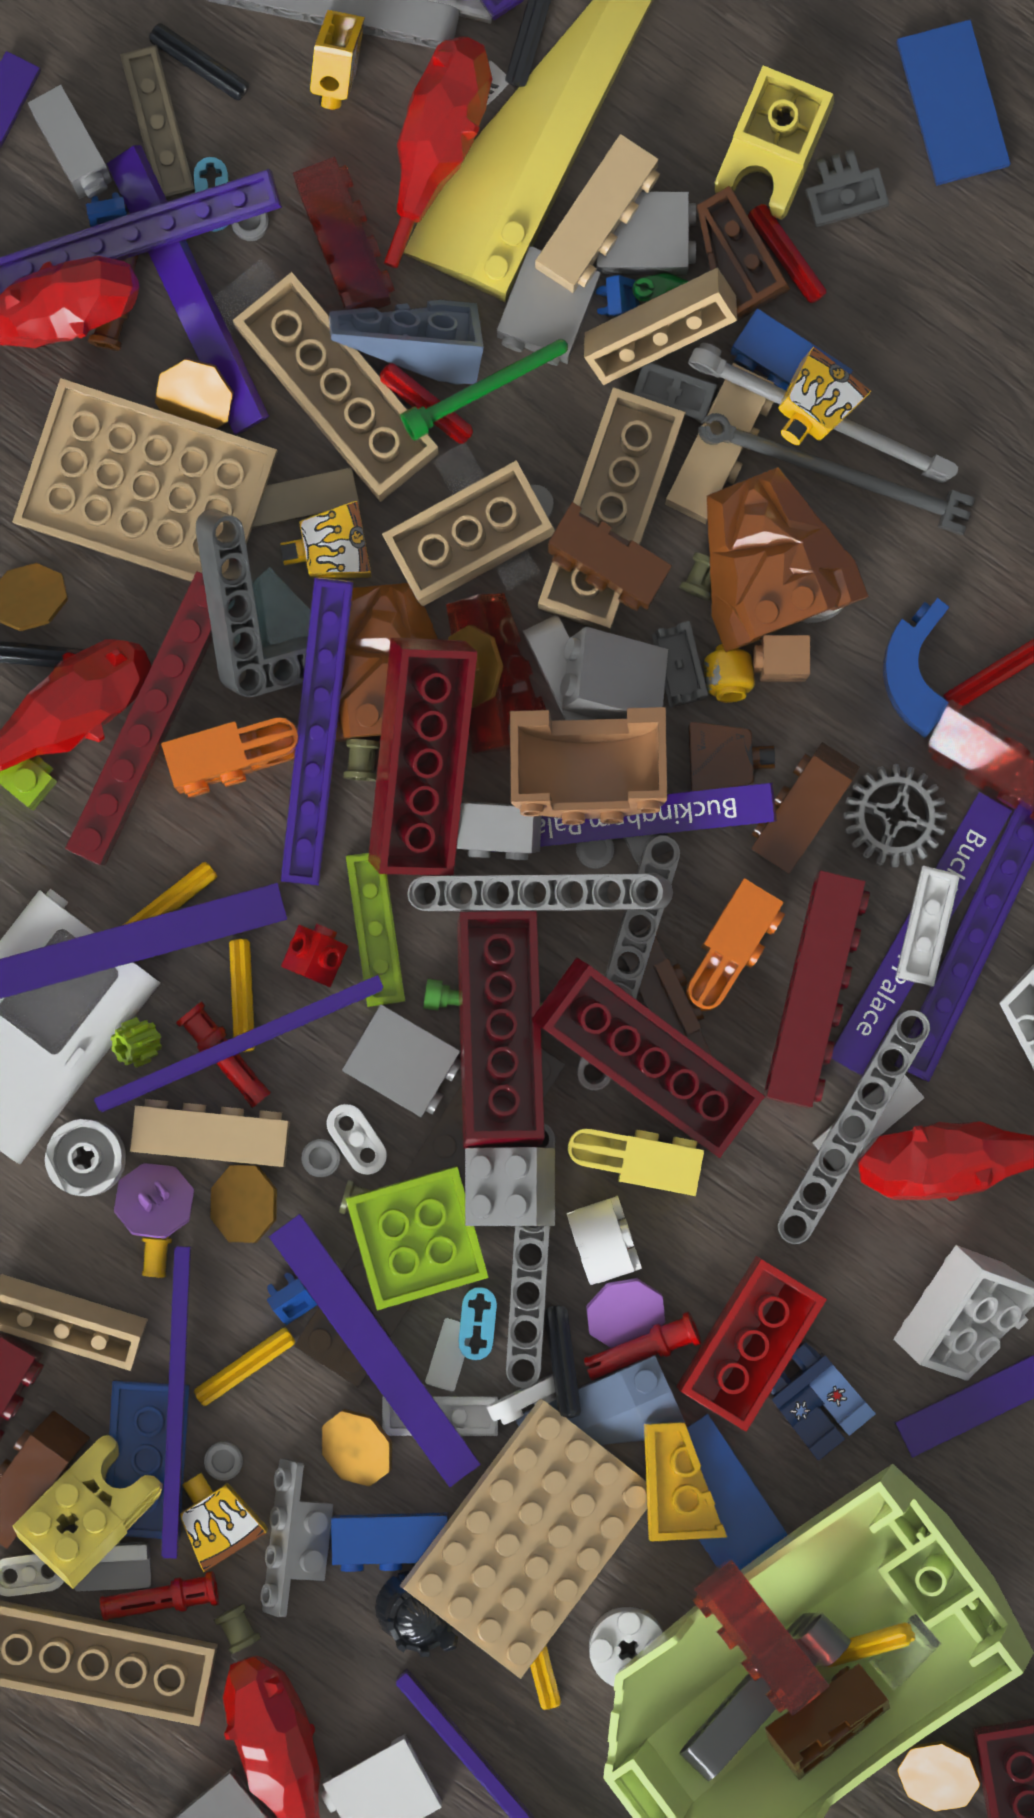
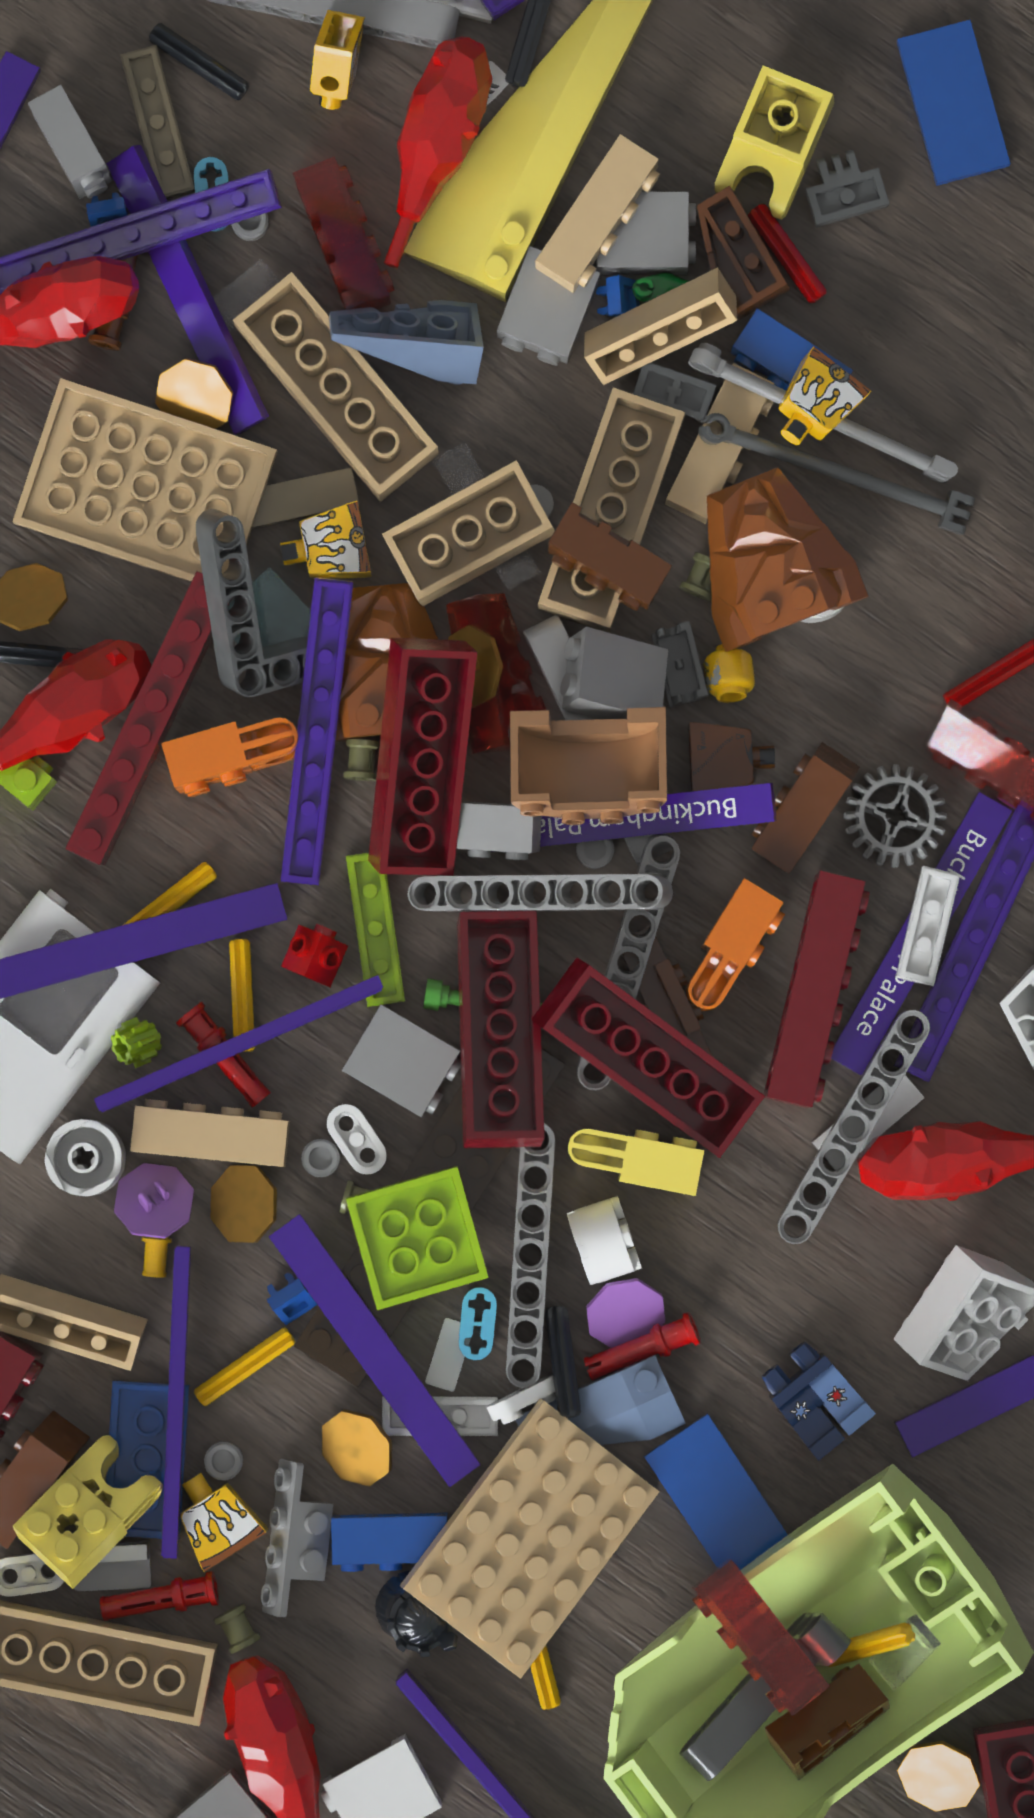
(418, 396): red axle -> none
(420, 420): green piece -> none
(510, 1186): light grey brick -> none
(611, 1629): white brick -> none
(676, 1490): yellow wing -> none
(751, 1343): red slope -> none
(782, 658): medium nougat brick -> none
(903, 682): blue arch -> none

